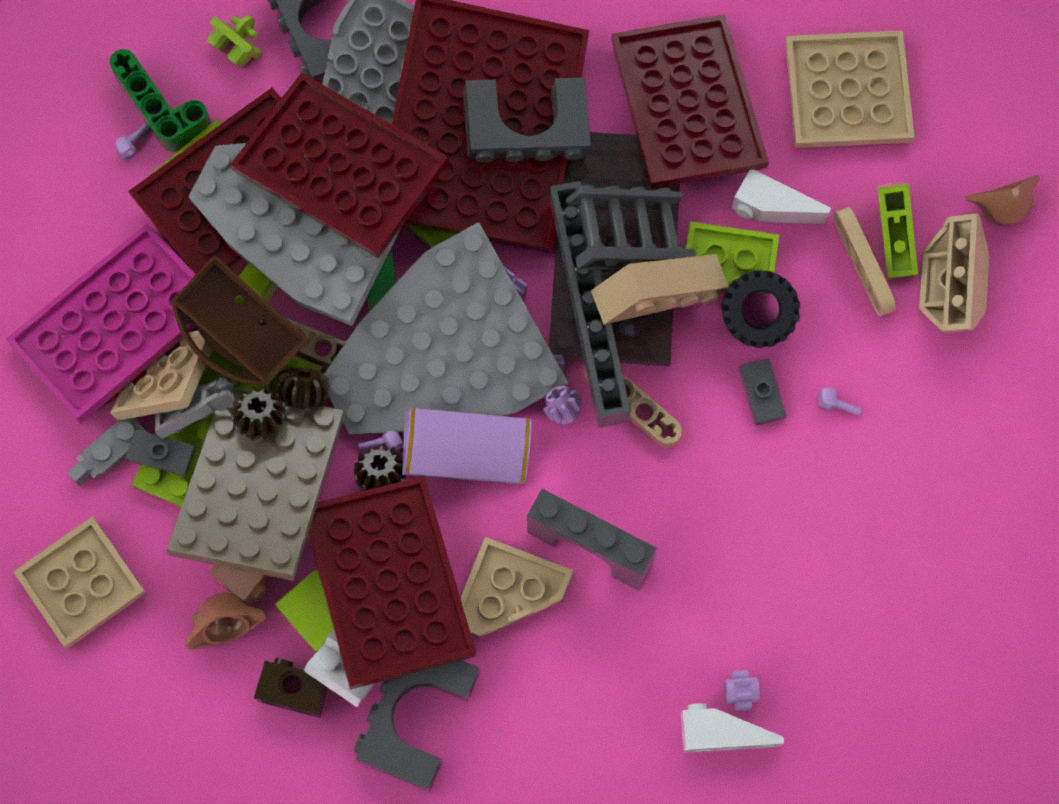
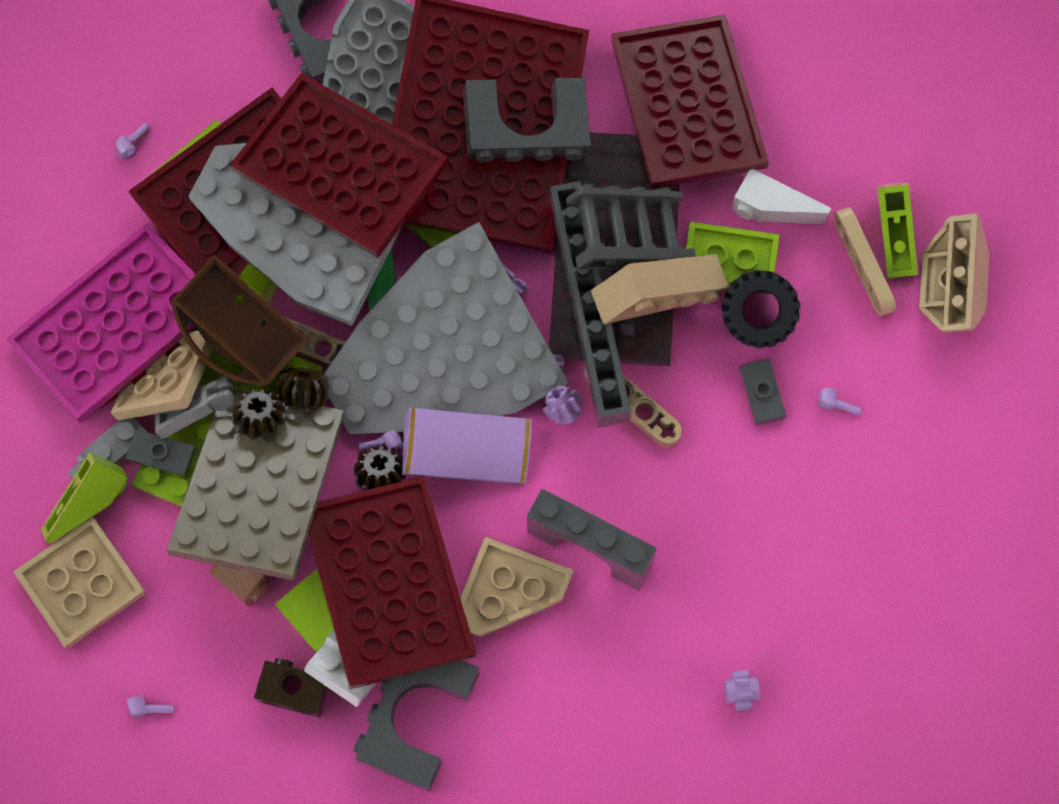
(87, 494): none -> lime slope
(138, 707): none -> lavender hand
(151, 99): green beam -> none
(222, 621): nougat hat -> none
(223, 33): lime hips -> none
(718, 731): white slope -> none
(849, 89): tan plate -> none
(1008, 203): nougat hat -> none

